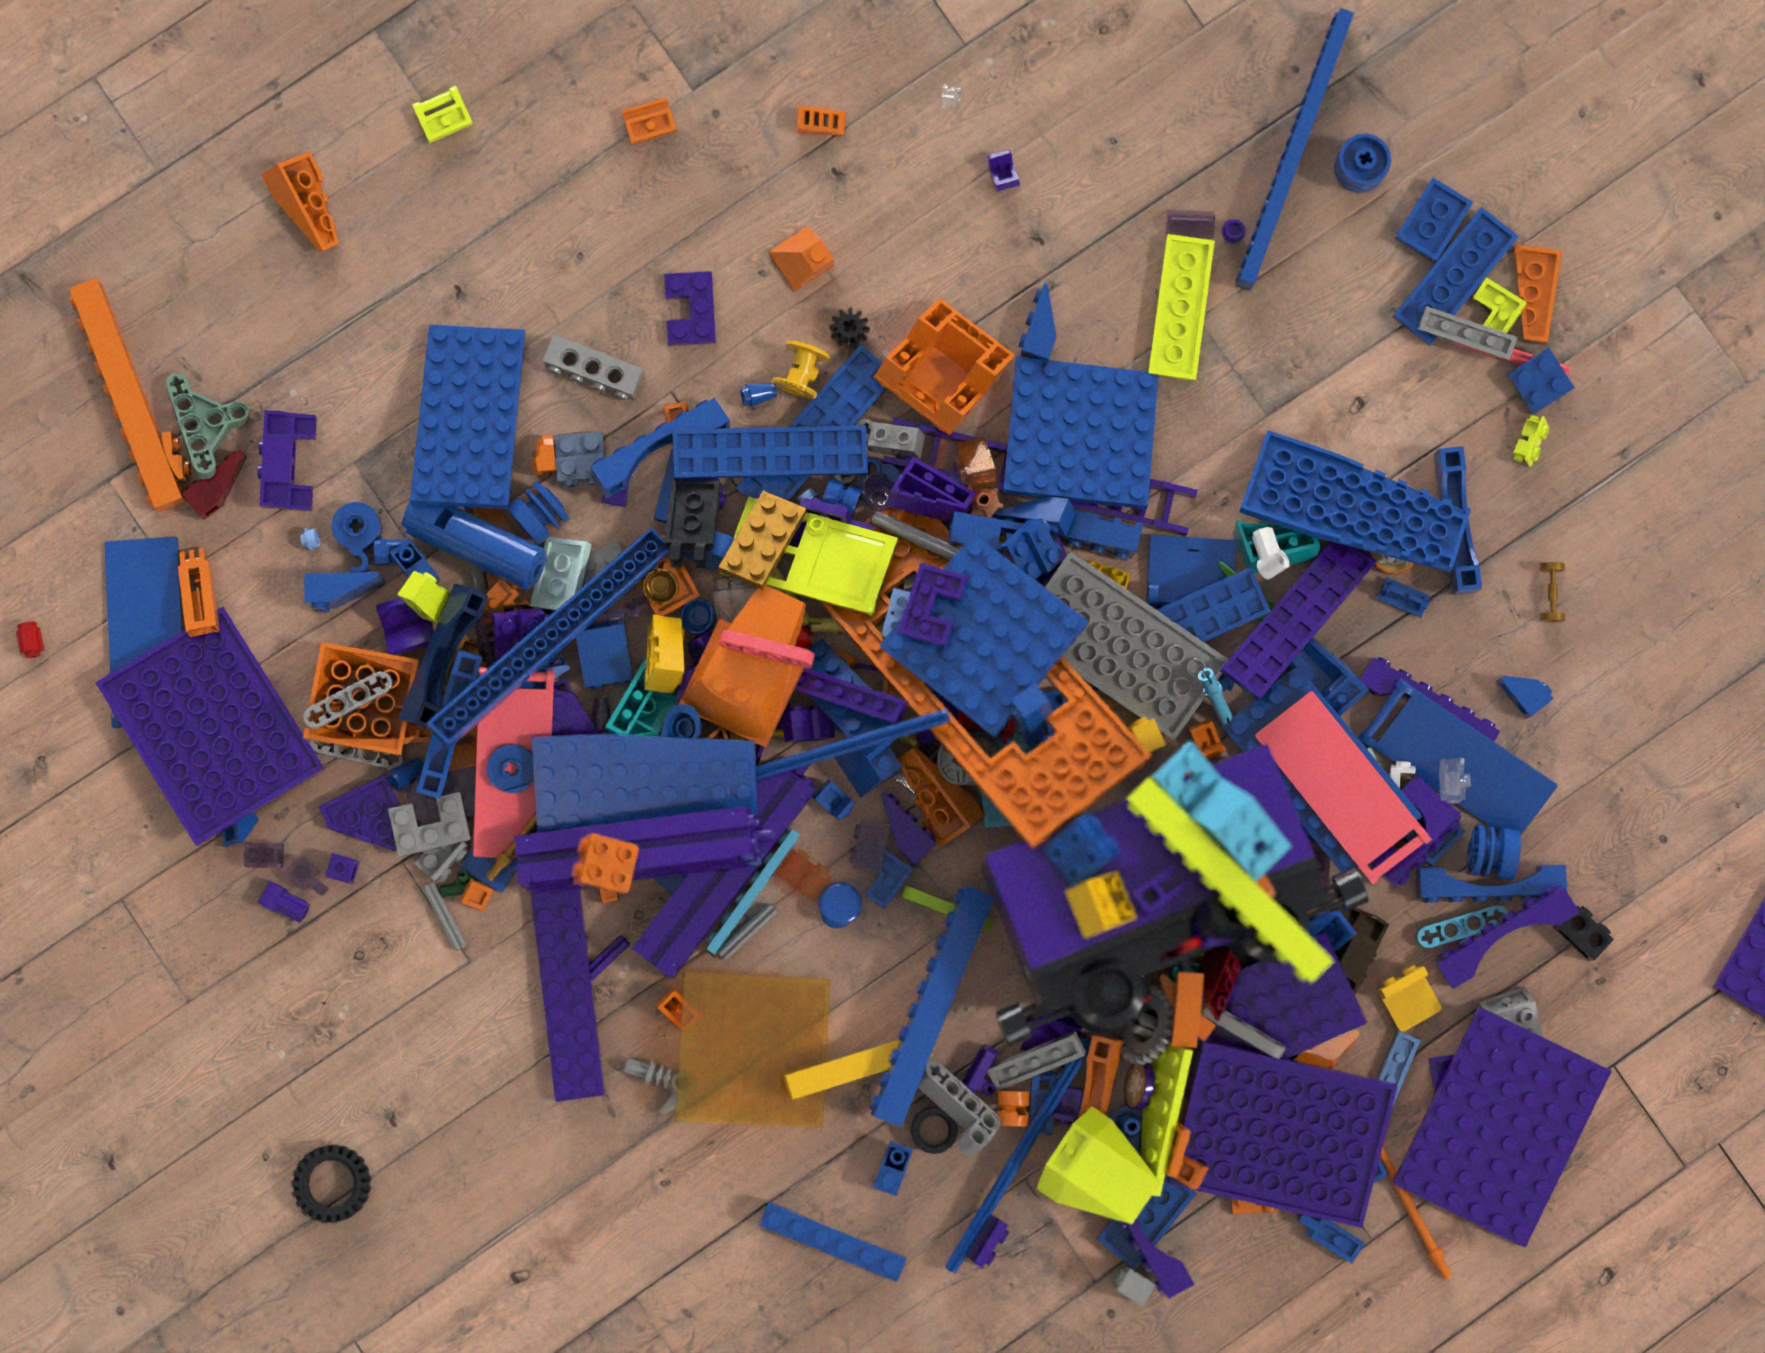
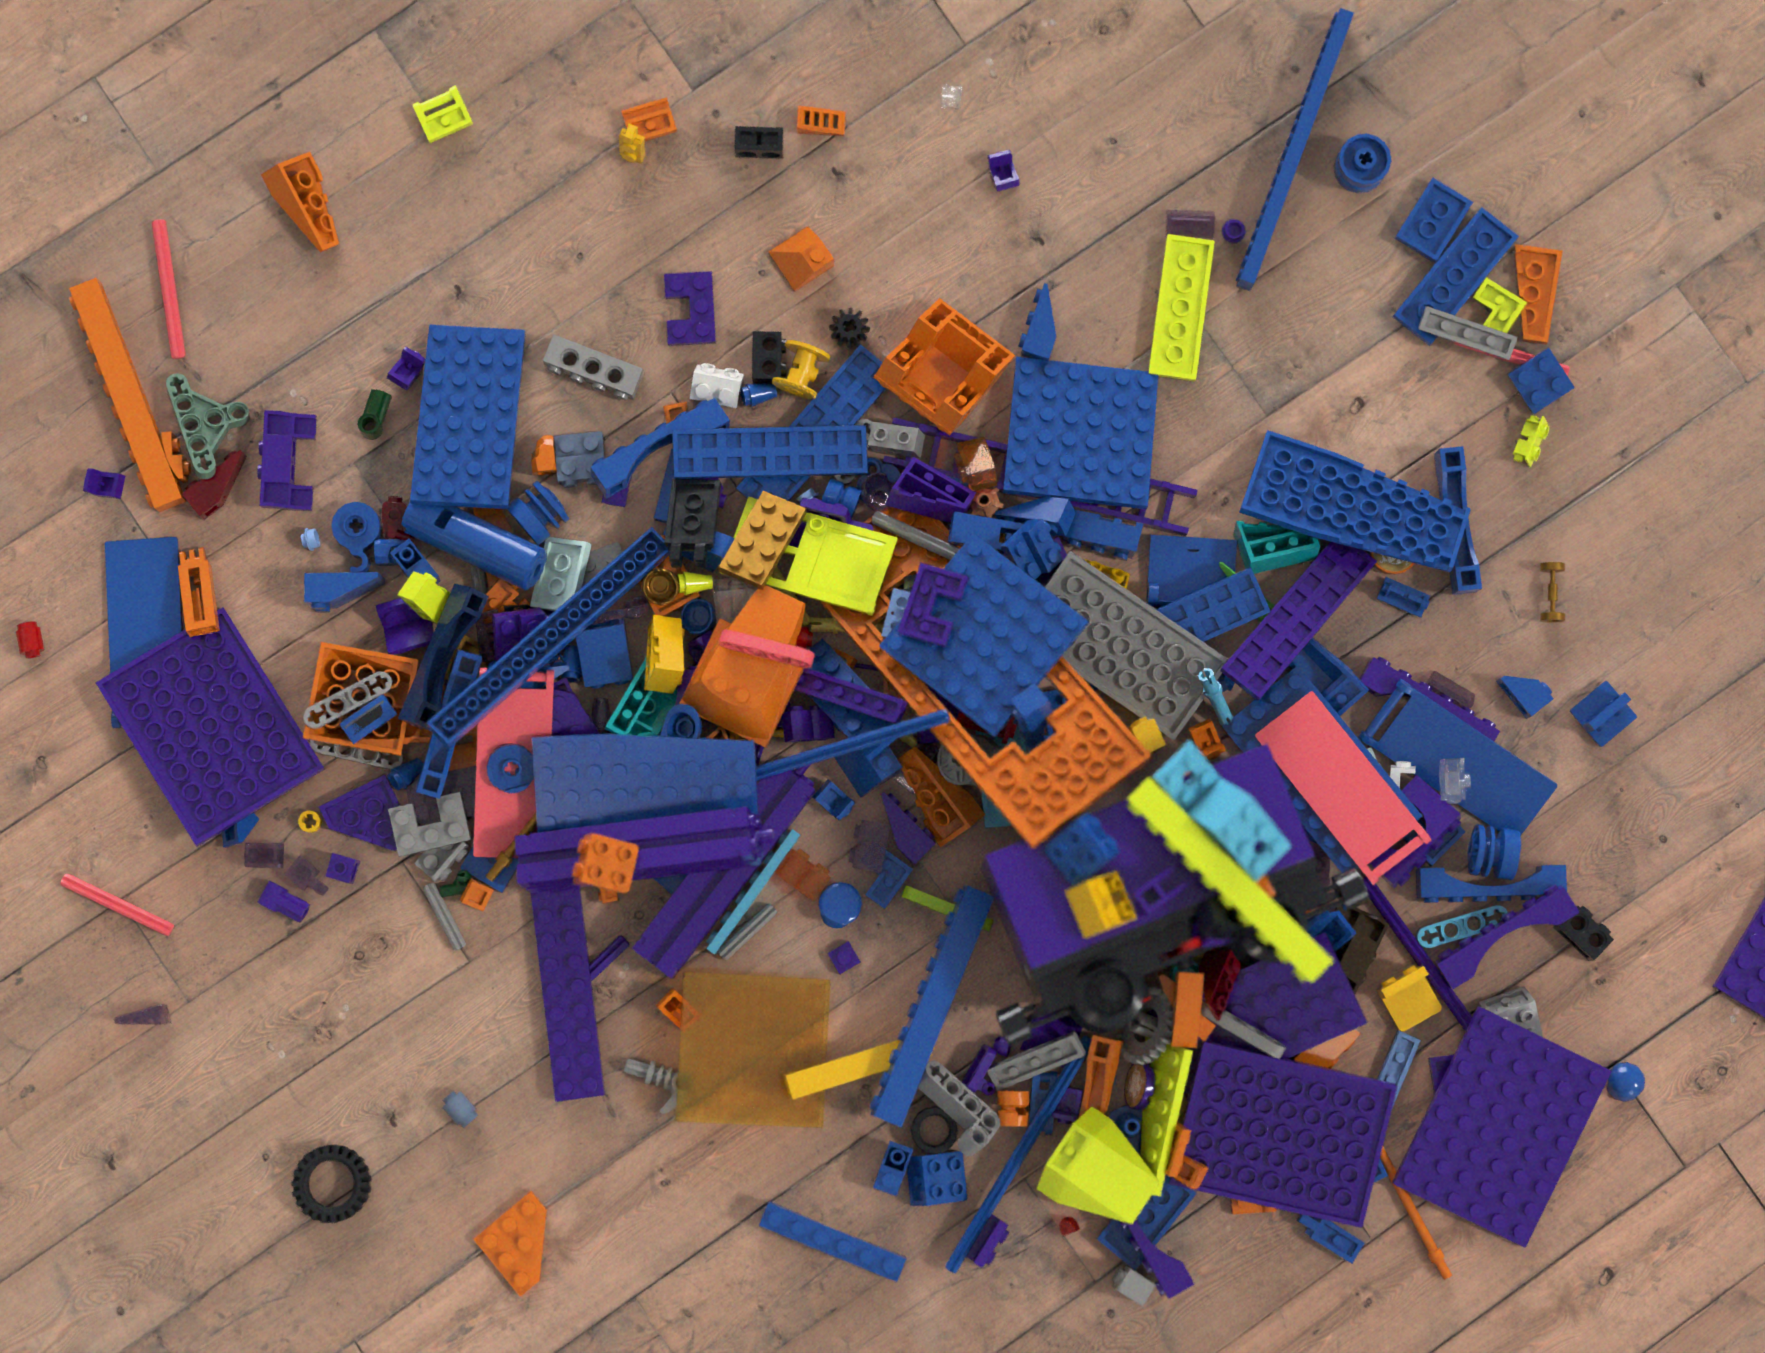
(104, 483): none -> dark purple bracket
(117, 904): none -> coral axle
(153, 1015): none -> clear purple slope
(168, 289): none -> coral axle
(304, 826): none -> yellow bush
(368, 719): none -> blue slope
(374, 412): none -> dark green piece
(392, 515): none -> dark red piece
(407, 369): none -> dark purple bracket
(459, 1108): none -> sand blue brick
(517, 1243): none -> orange plate
(572, 658): none -> blue cone
(631, 144): none -> yellow hinge
(694, 582): none -> neon yellow cone
(717, 383): none -> white bracket
(759, 142): none -> black brick
(762, 357): none -> black brick
(844, 957): none -> dark purple plate
(936, 1179): none -> blue bracket
(1001, 1046): none -> dark purple hinge
(1068, 1225): none -> clear red hinge
(1271, 558): white piece -> none
(1418, 953): none -> dark purple axle
(1445, 686): none -> slope
(1604, 713): none -> blue bracket
(1625, 1082): none -> blue hair

